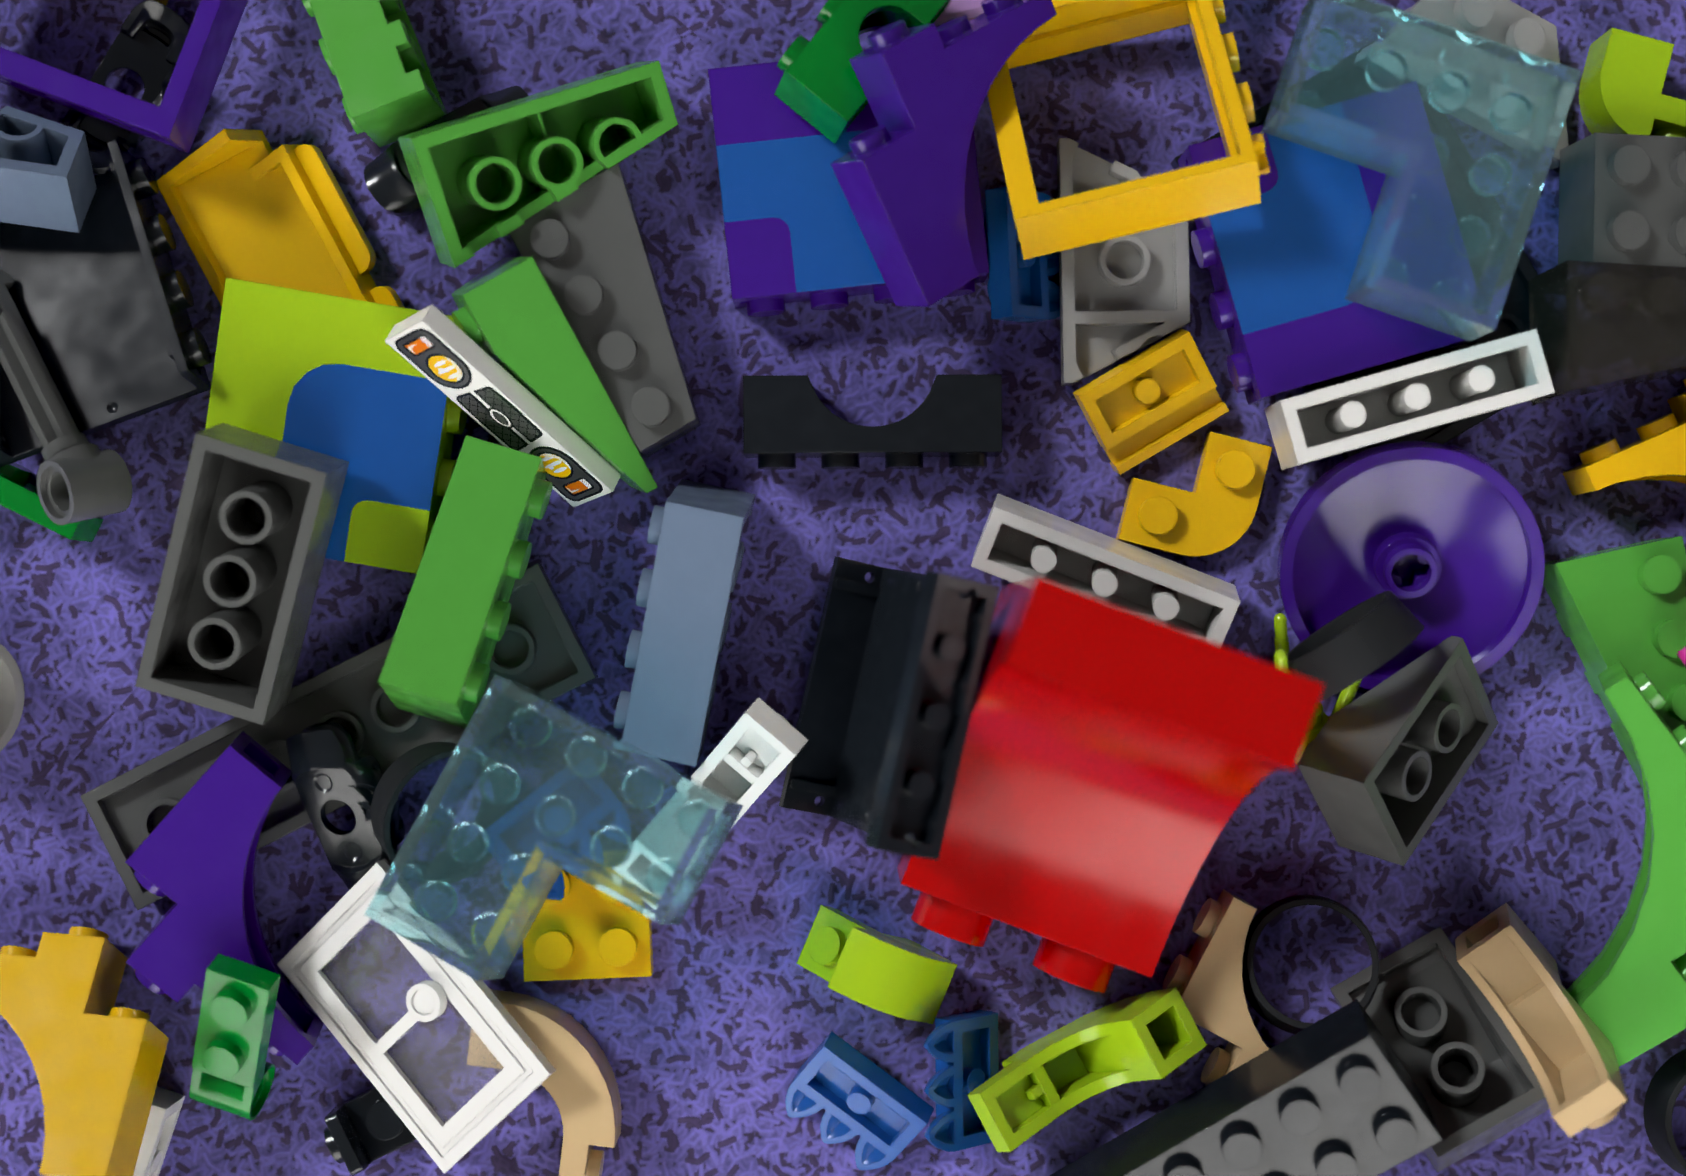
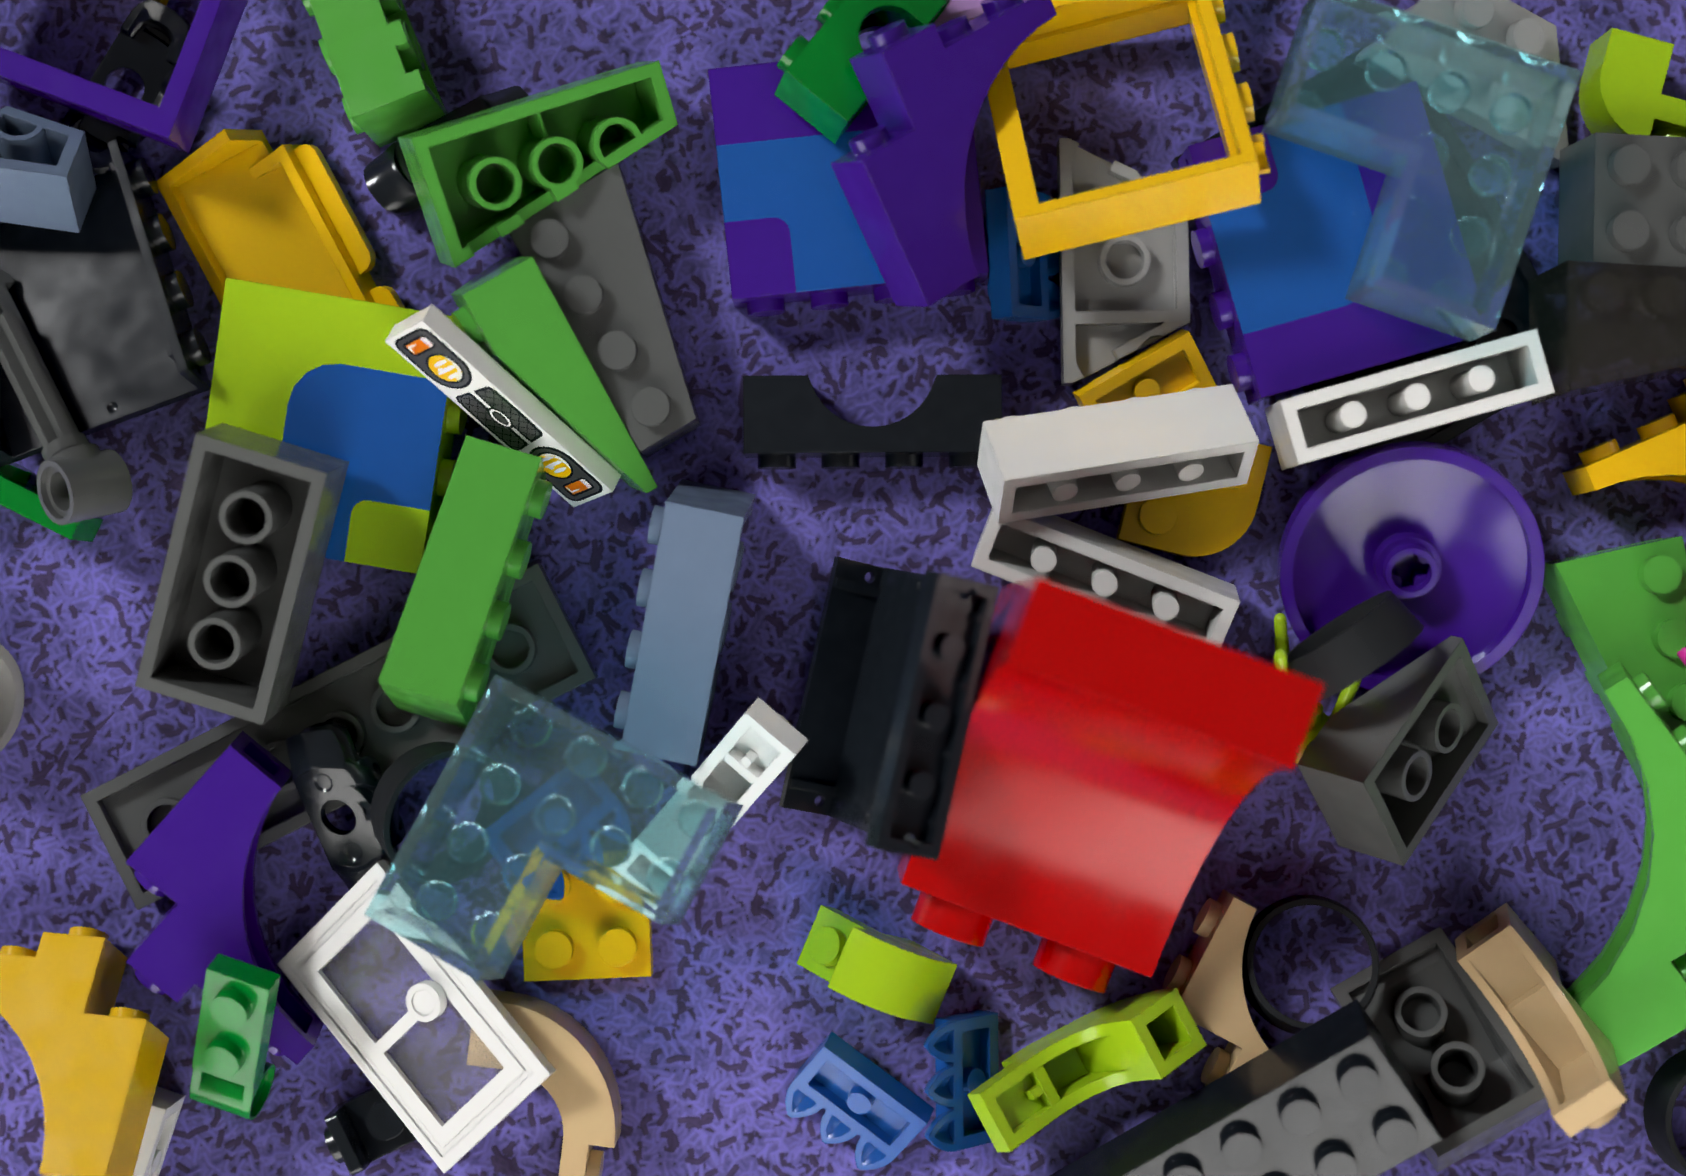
(1116, 453): none -> white brick

